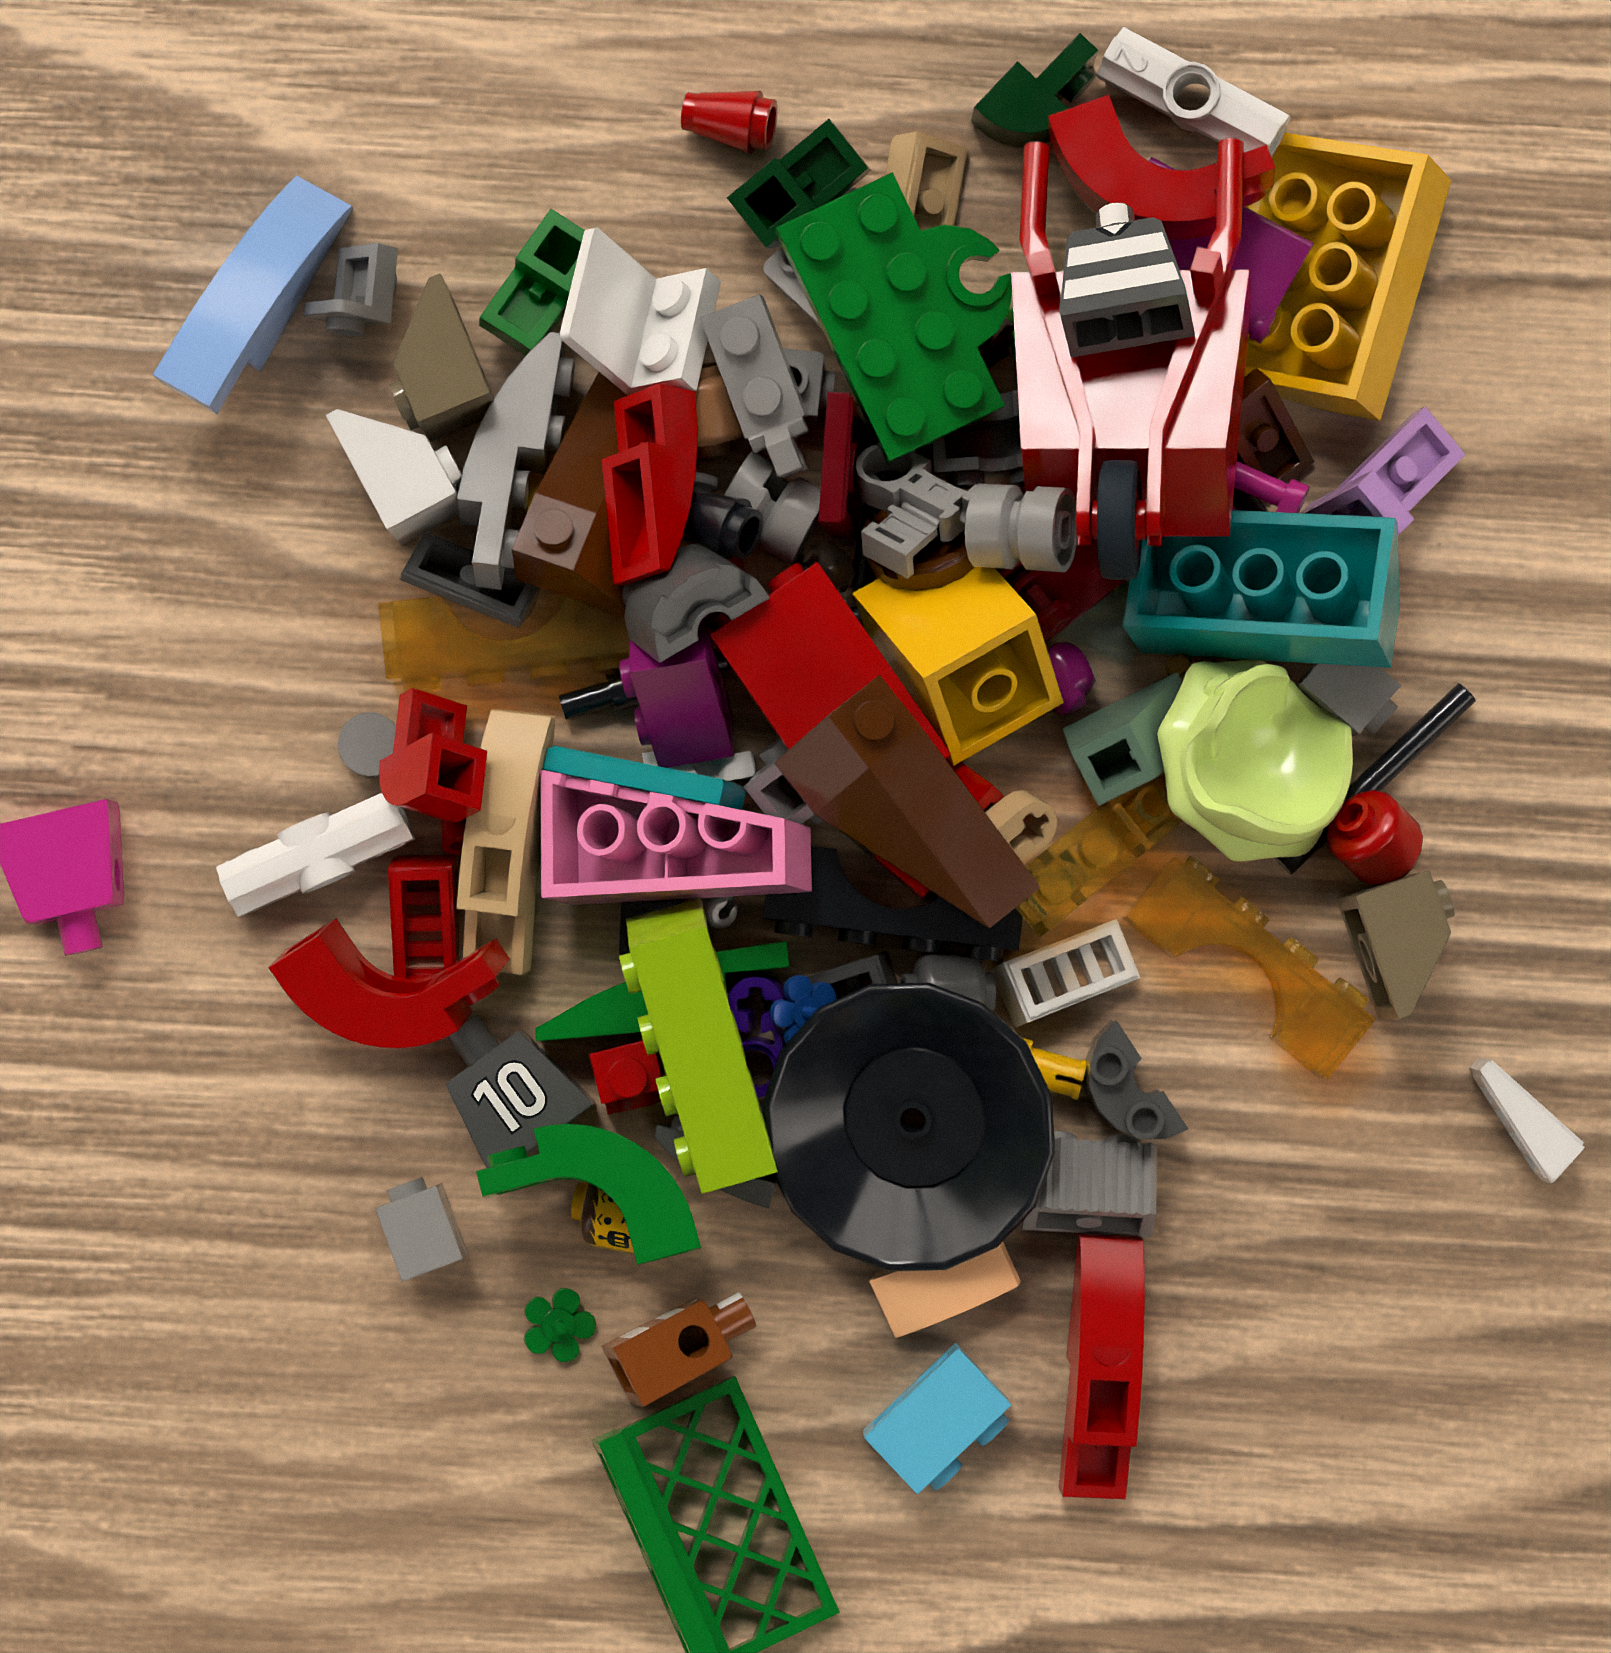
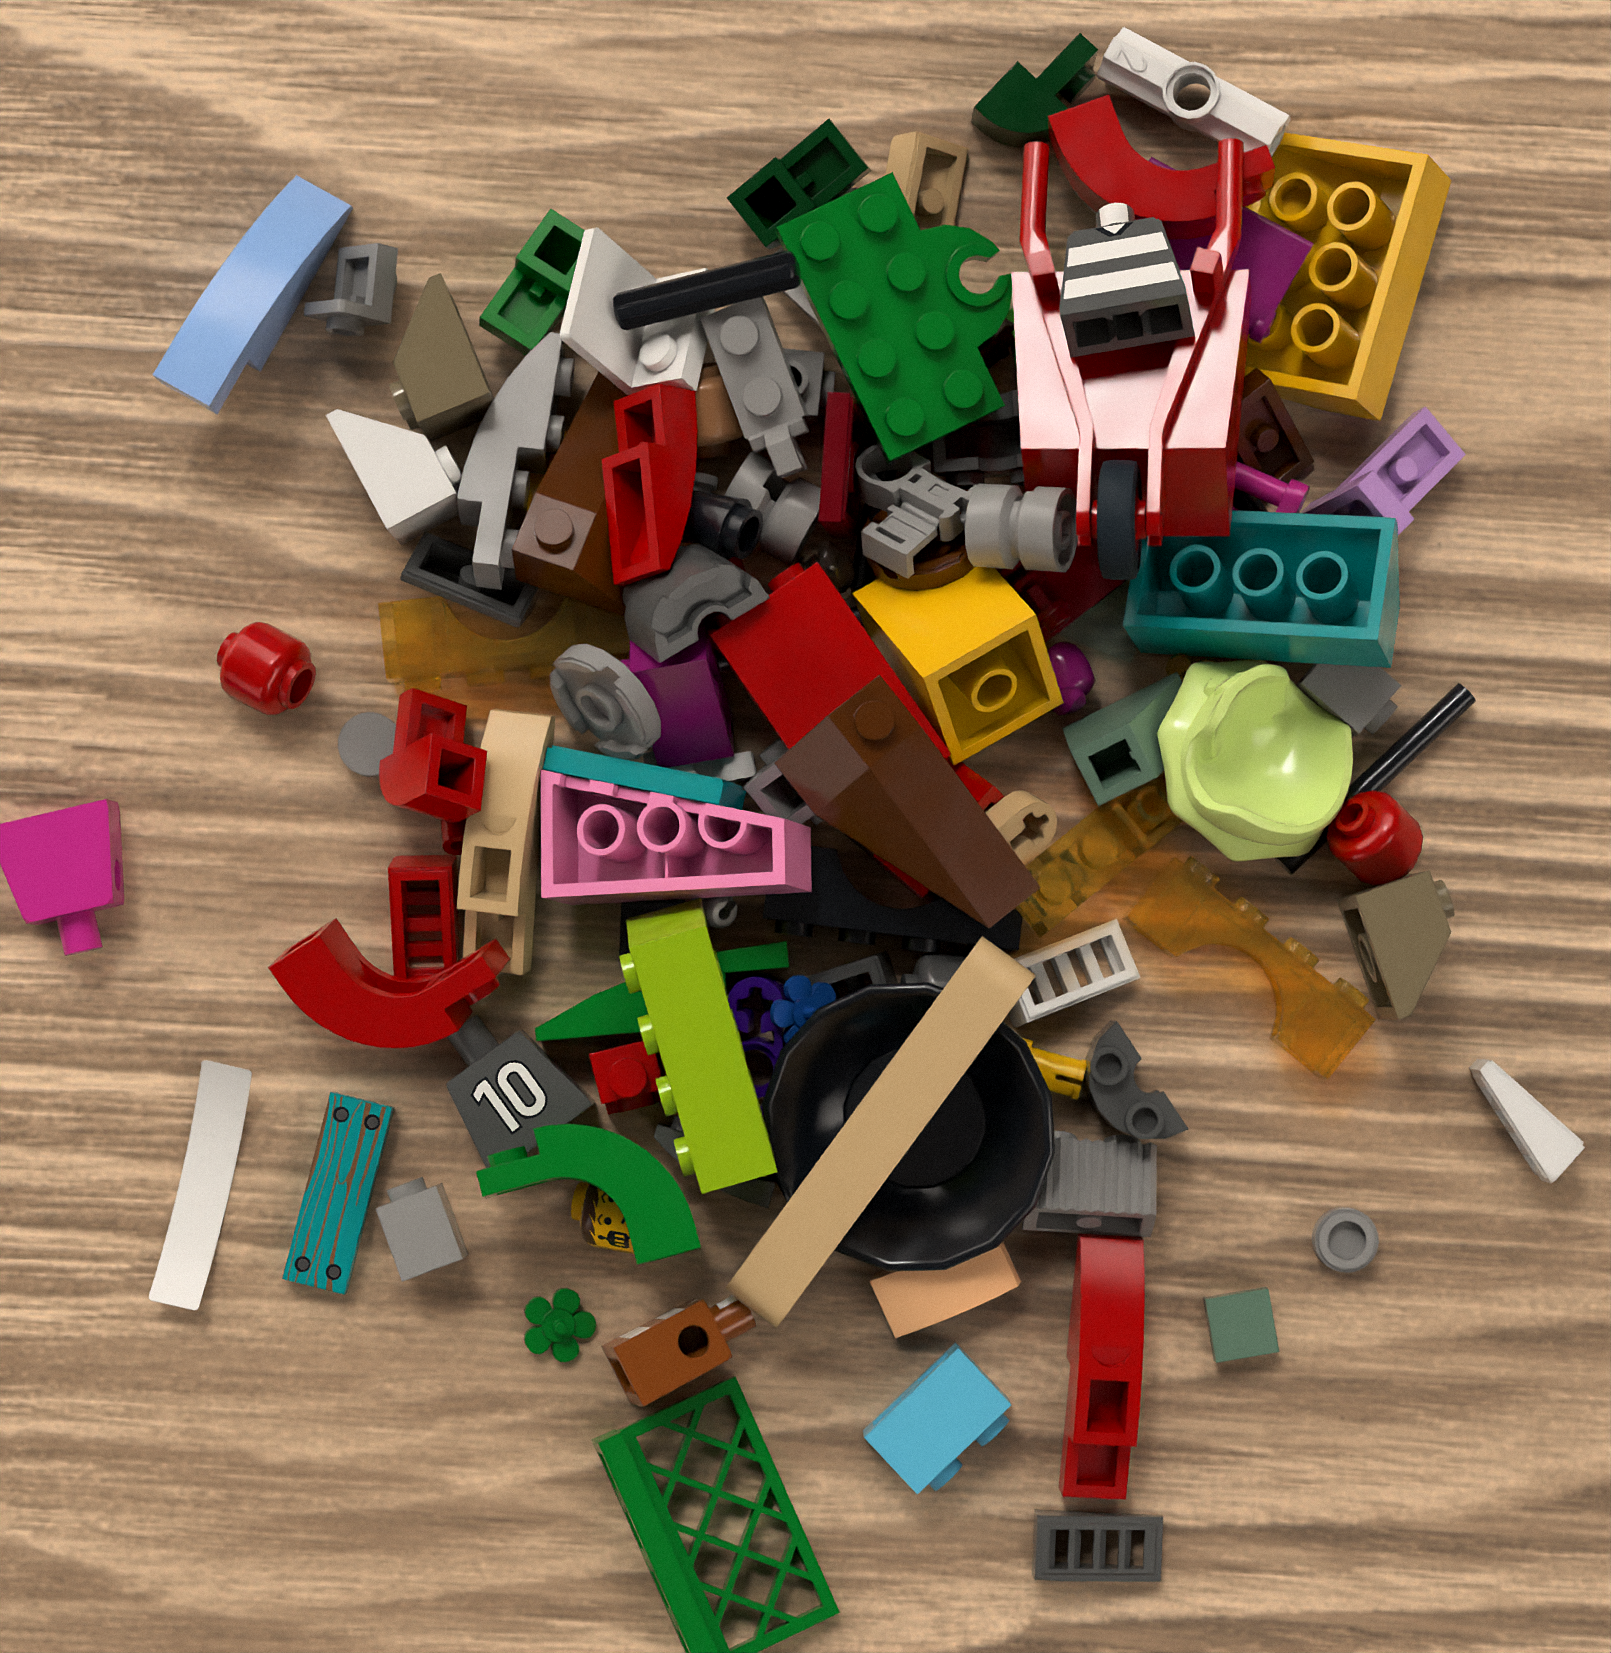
(203, 1185): none -> white sticker
(266, 668): none -> red head
(314, 854): white piece -> none
(338, 1193): none -> teal tile
(607, 699): none -> light grey tile
(707, 290): none -> black axle
(732, 118): red cone -> none
(880, 1131): none -> tan beam
(1044, 1538): none -> dark grey slope
(1241, 1324): none -> sand green tile
(1345, 1239): none -> light grey tile

